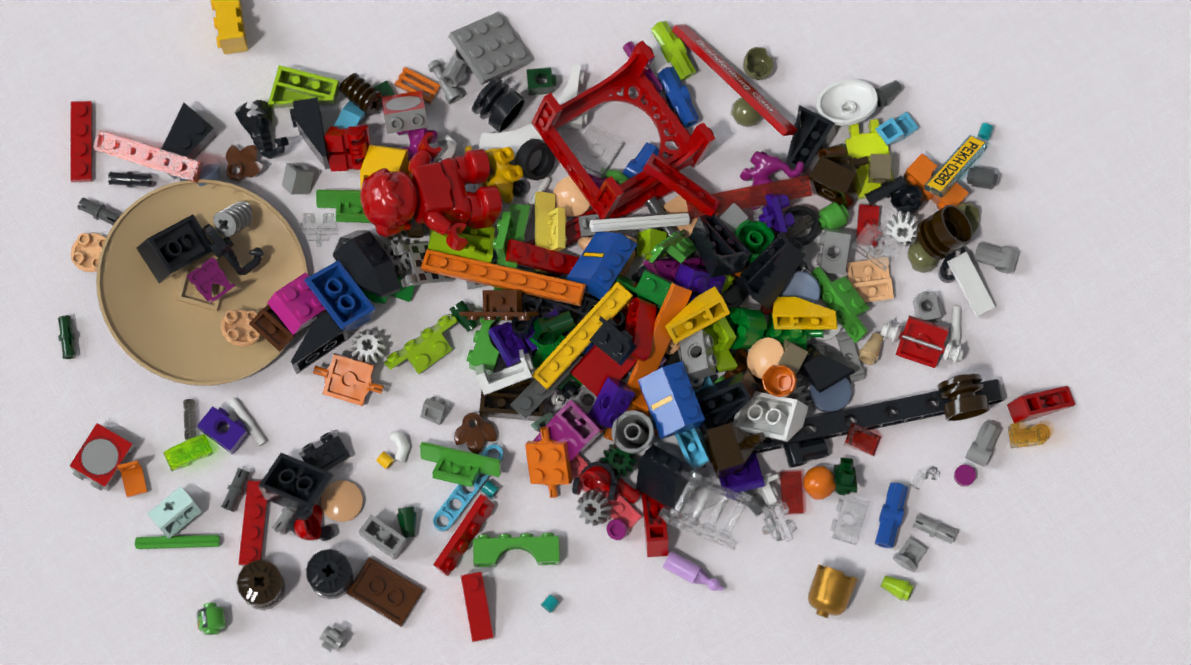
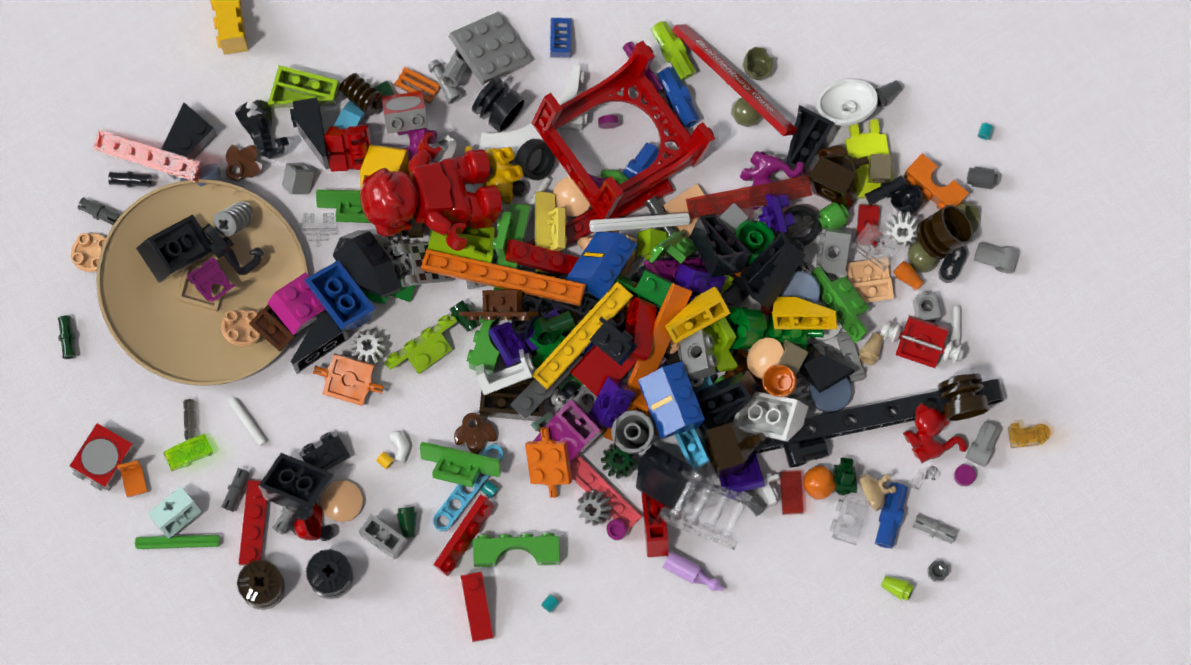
(81, 141): red plate -> none
(210, 427): dark purple brick -> none
(211, 619): bright green head -> none
(333, 638): light grey gear -> none
(385, 592): reddish brown tile -> none
(433, 410): light grey tile -> none
(538, 89): dark green brick -> none
(556, 51): none -> blue slope
(584, 222): light grey tile -> none
(598, 150): clear tile -> none
(599, 477): cap -> none
(608, 121): none -> magenta tile
(628, 491): red pin -> none
(681, 185): red plate -> none
(776, 523): clear hips -> none
(830, 591): pearl gold cylinder -> none
(862, 440): clear red slope -> none
(875, 490): none -> tan hair
(897, 130): medium azure slope -> none
(908, 275): none -> orange cone
(909, 555): light grey tile -> none
(929, 424): none -> red animal
(937, 571): none -> dark grey tile
(955, 166): tile -> none
(971, 284): white tile -> none
(1040, 404): red slope -> none

